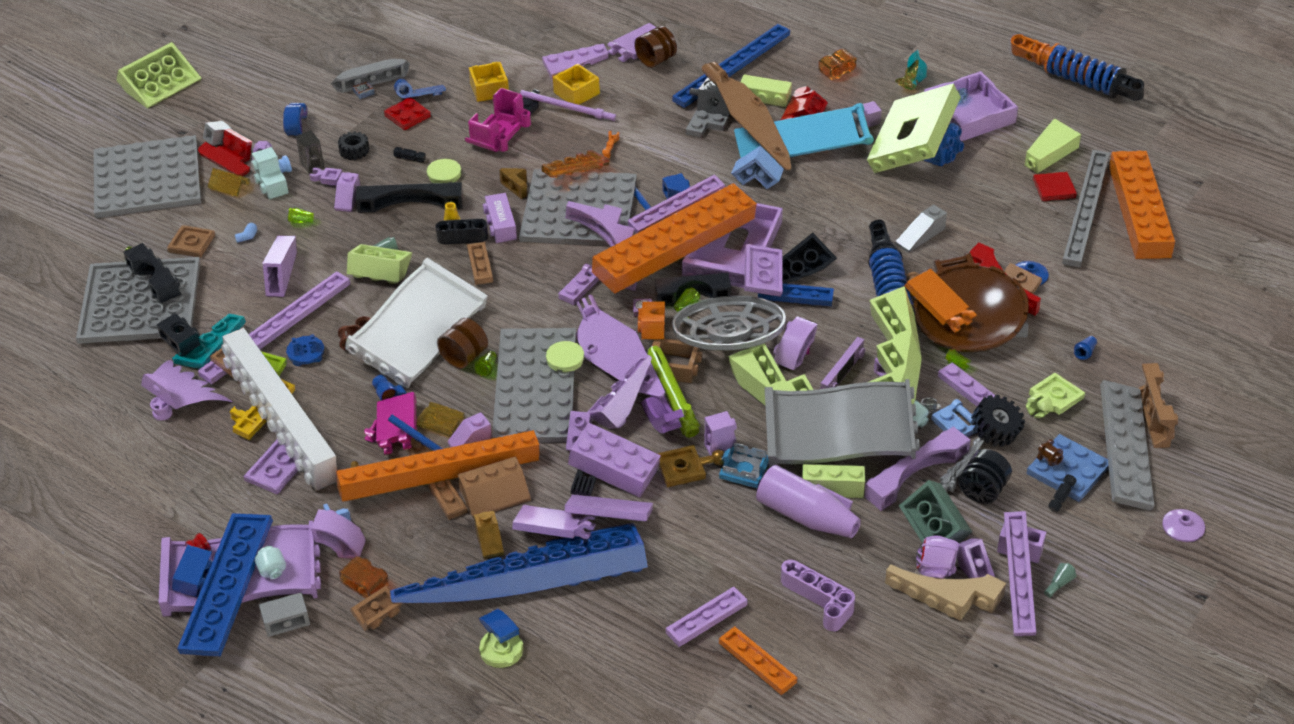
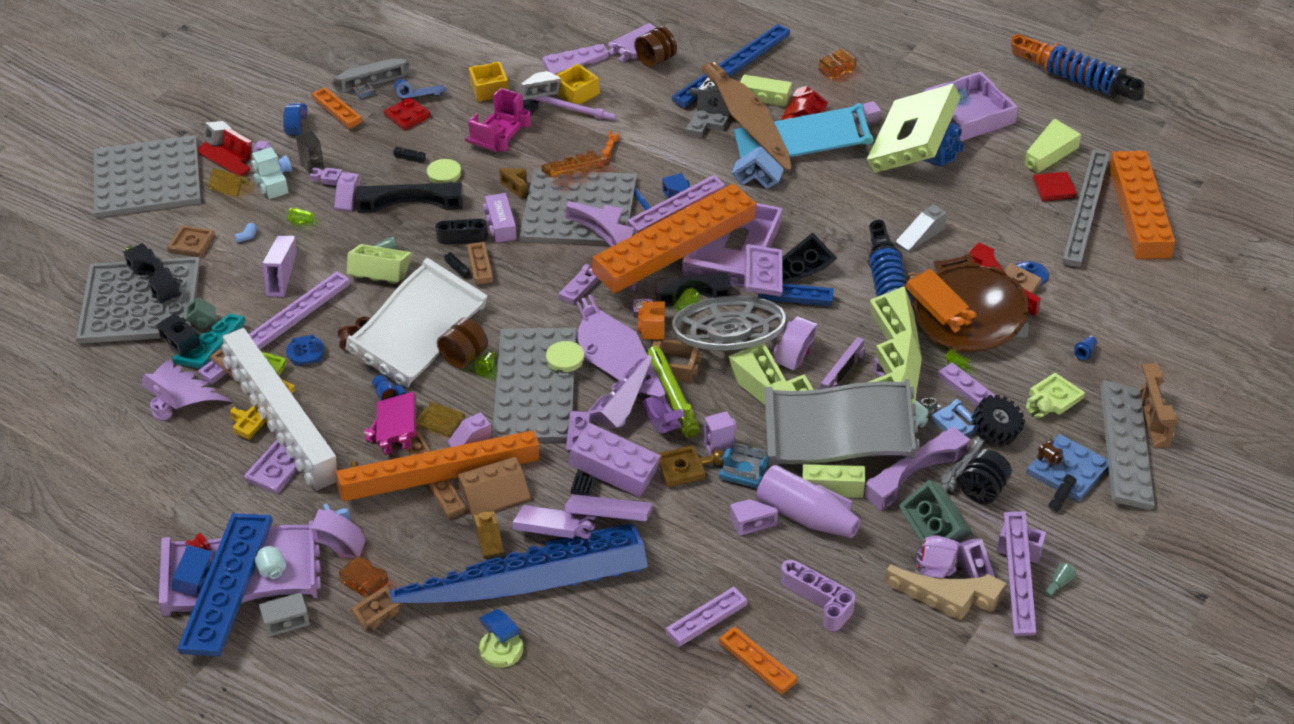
(157, 75): yellowish green slope -> none
(201, 313): none -> sand green brick
(337, 107): none -> orange plate
(353, 145): black tyre -> none
(413, 433): blue bar -> none
(451, 212): yellow cone -> none
(457, 265): none -> black axle
(540, 85): none -> light grey slope
(752, 516): none -> lavender slope
(915, 72): hair -> none
(1183, 525): lavender dish -> none

